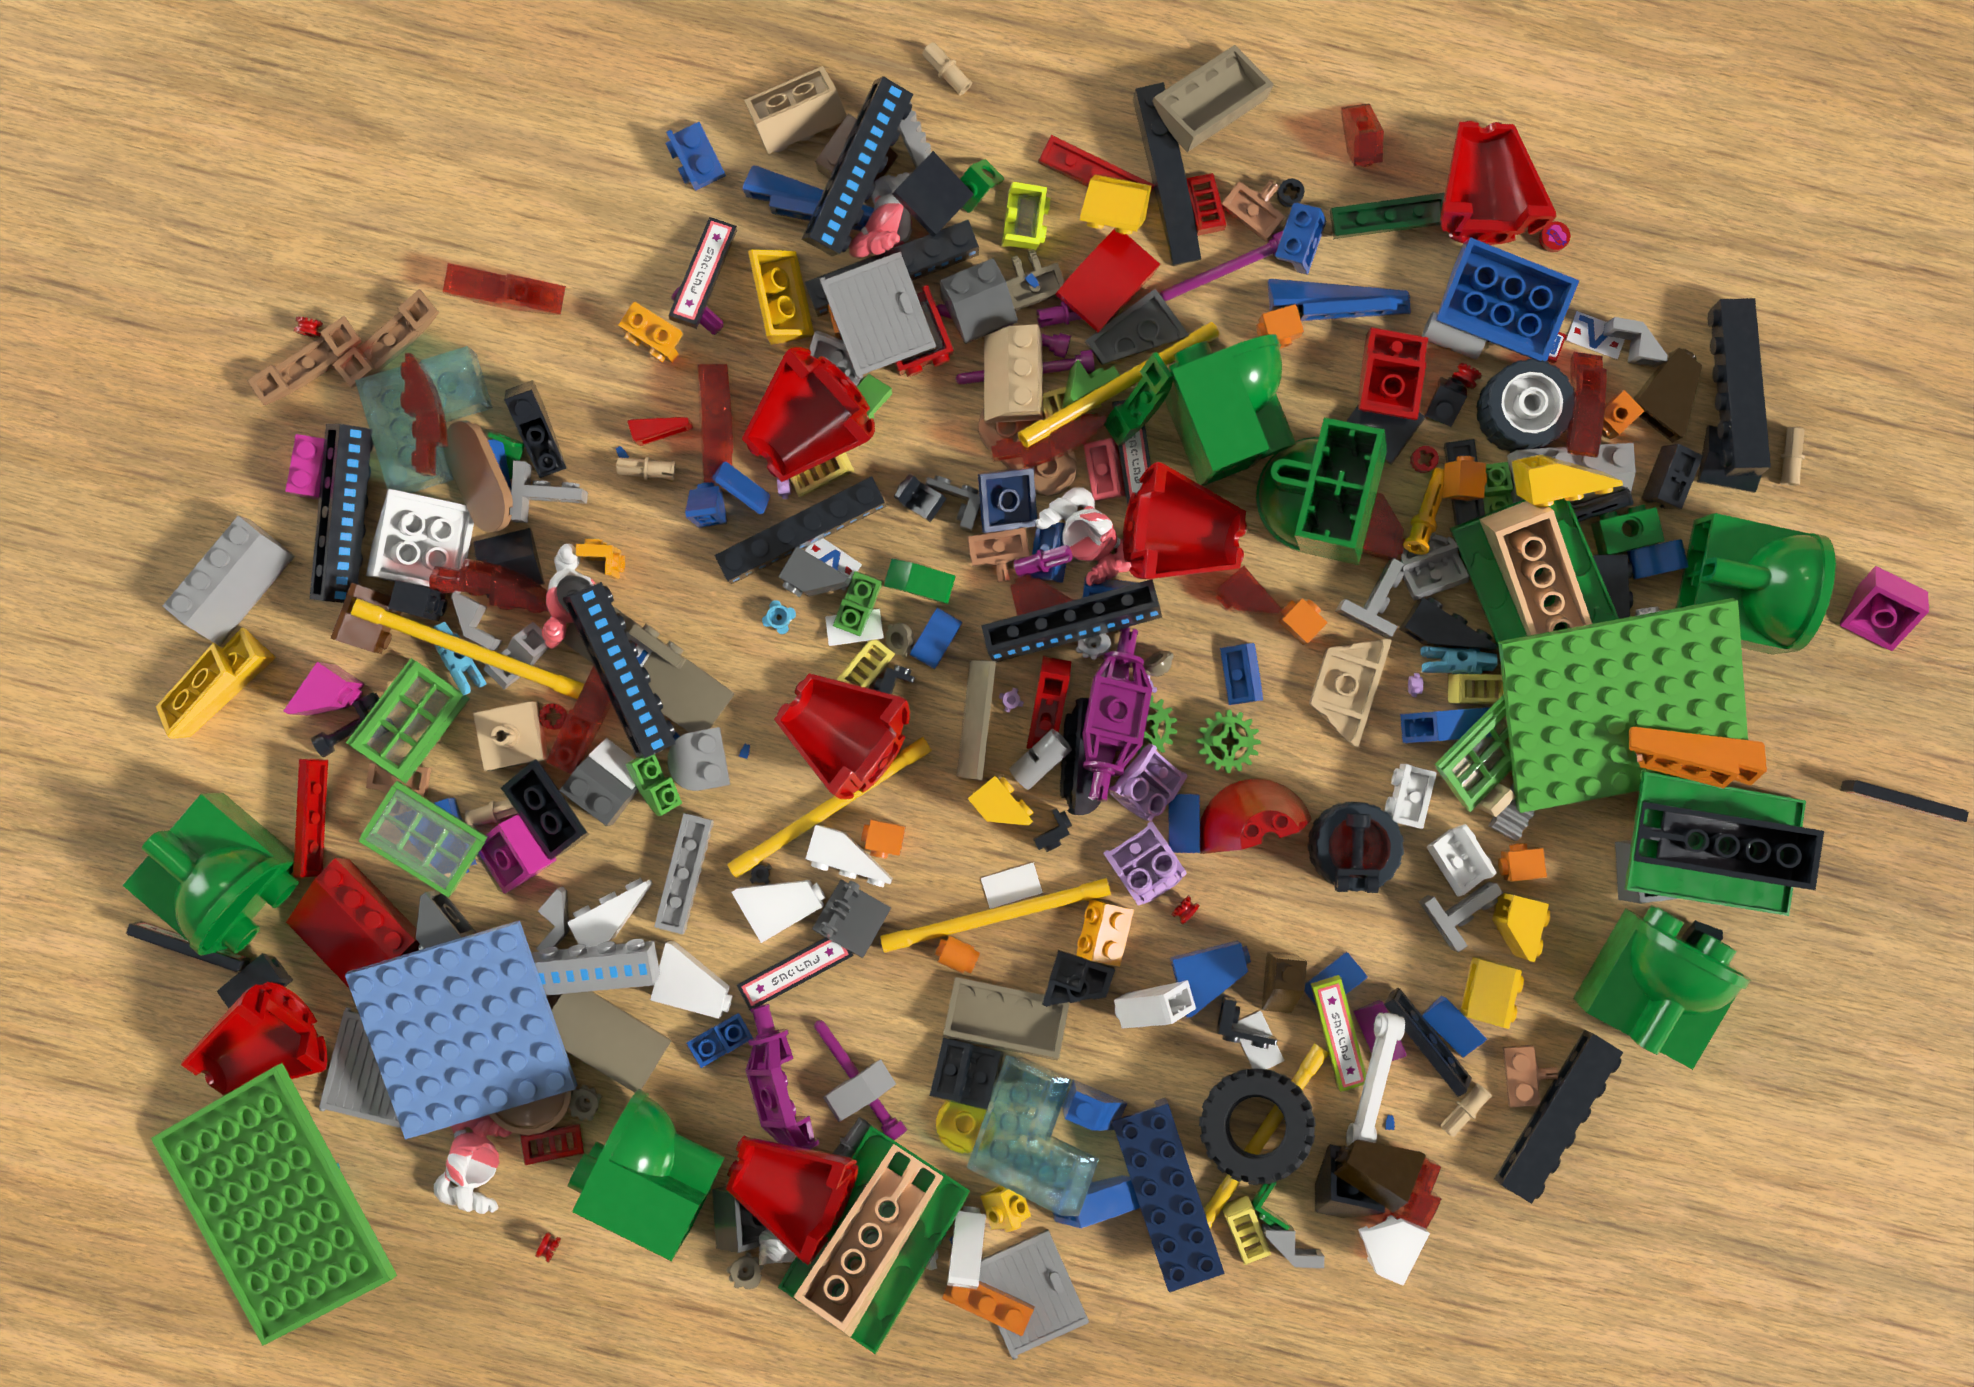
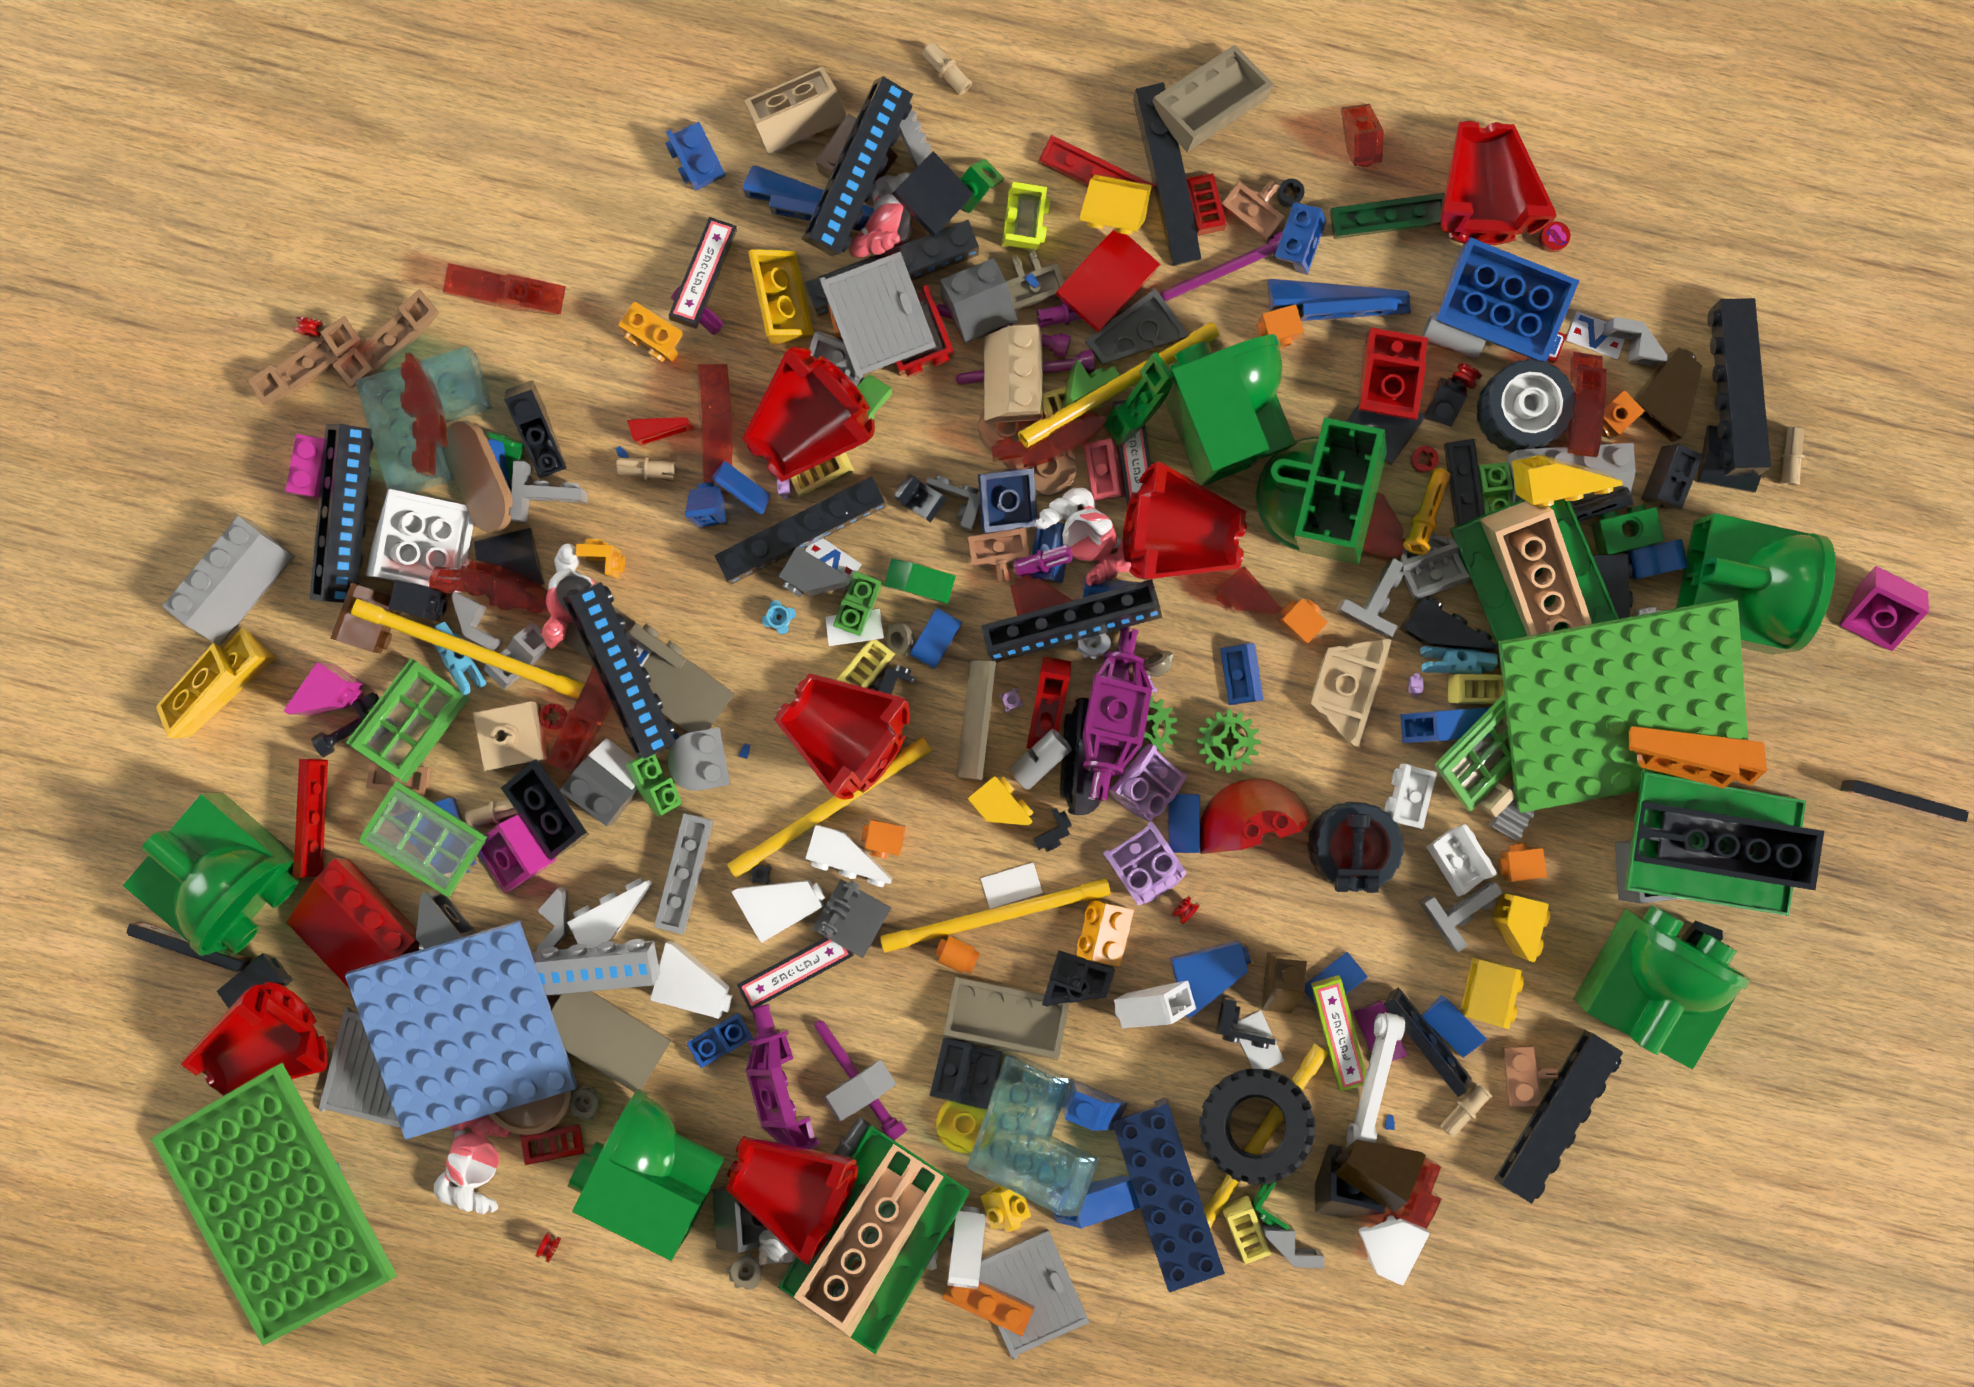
(1464, 479): orange brick -> none

